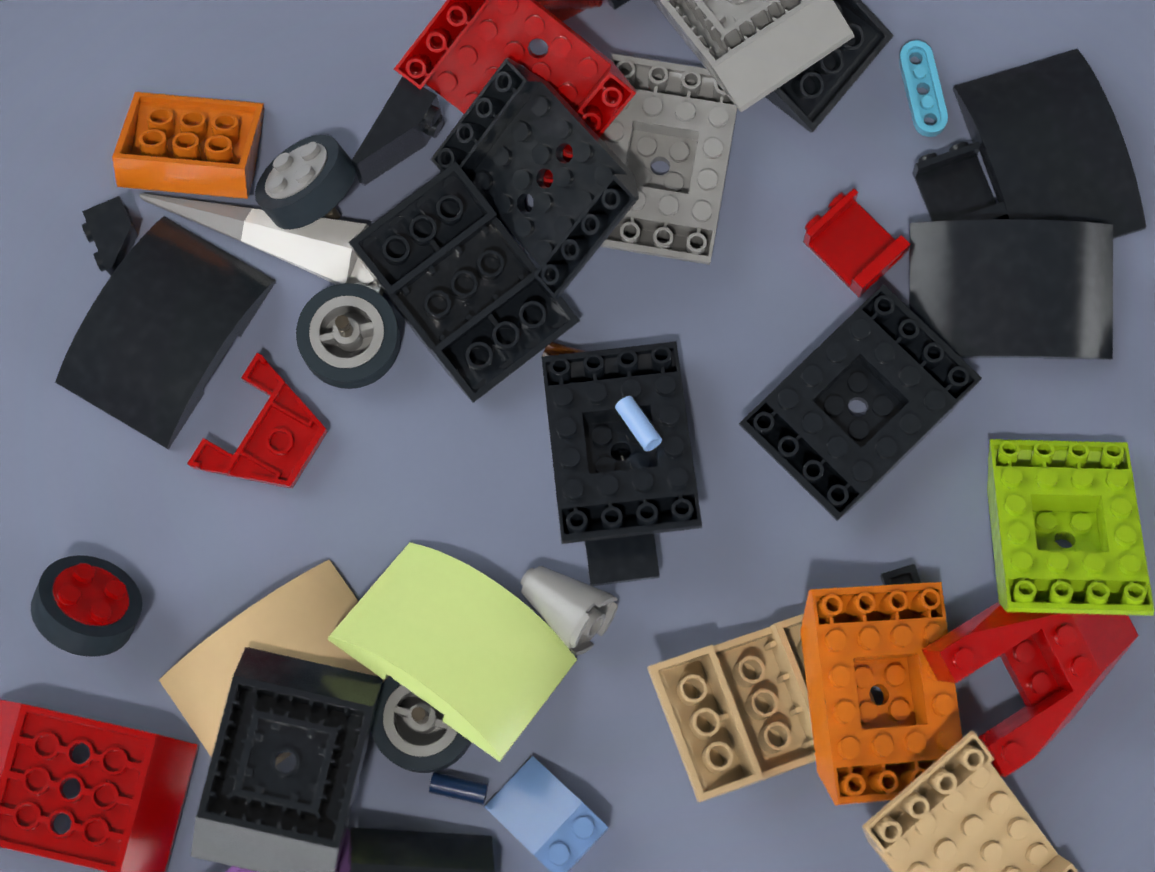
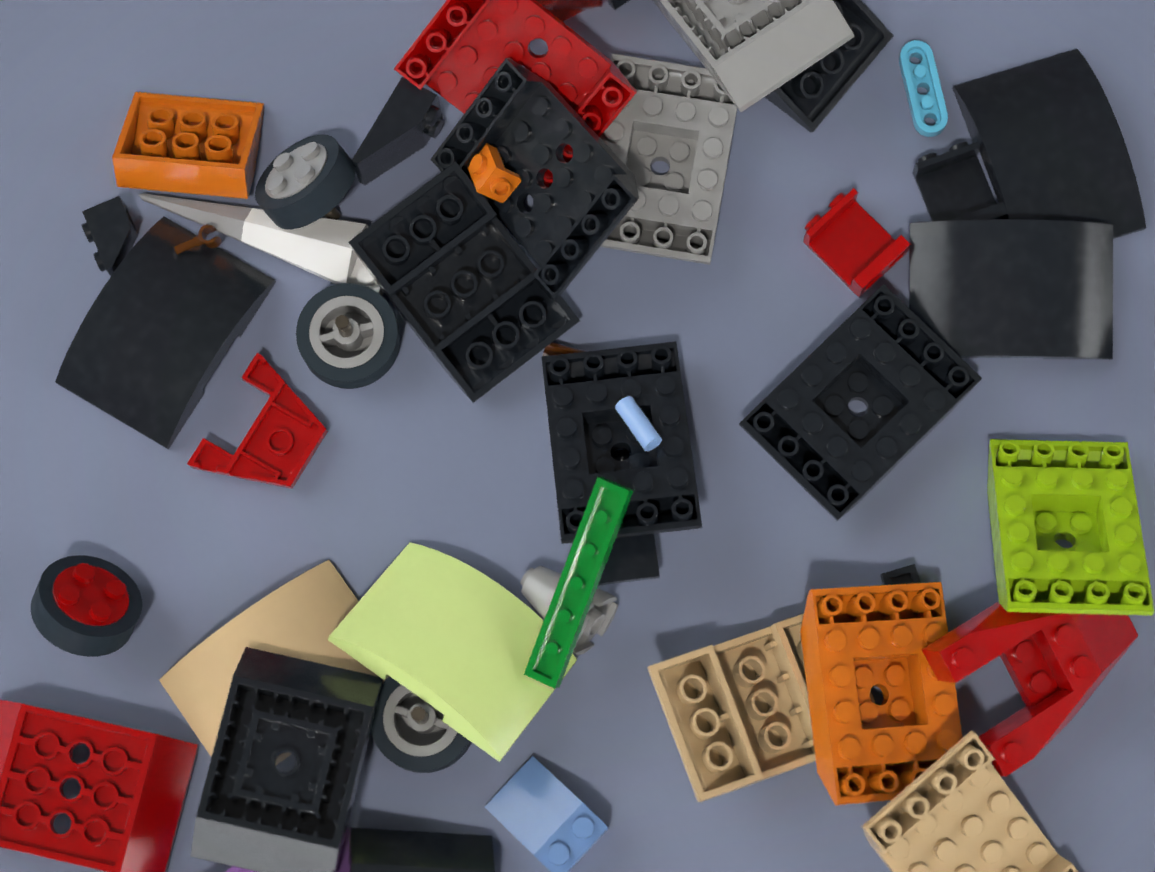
(200, 240): none -> reddish brown hand
(458, 788): dark blue axle -> none
(491, 176): none -> orange bracket
(578, 582): none -> green plate

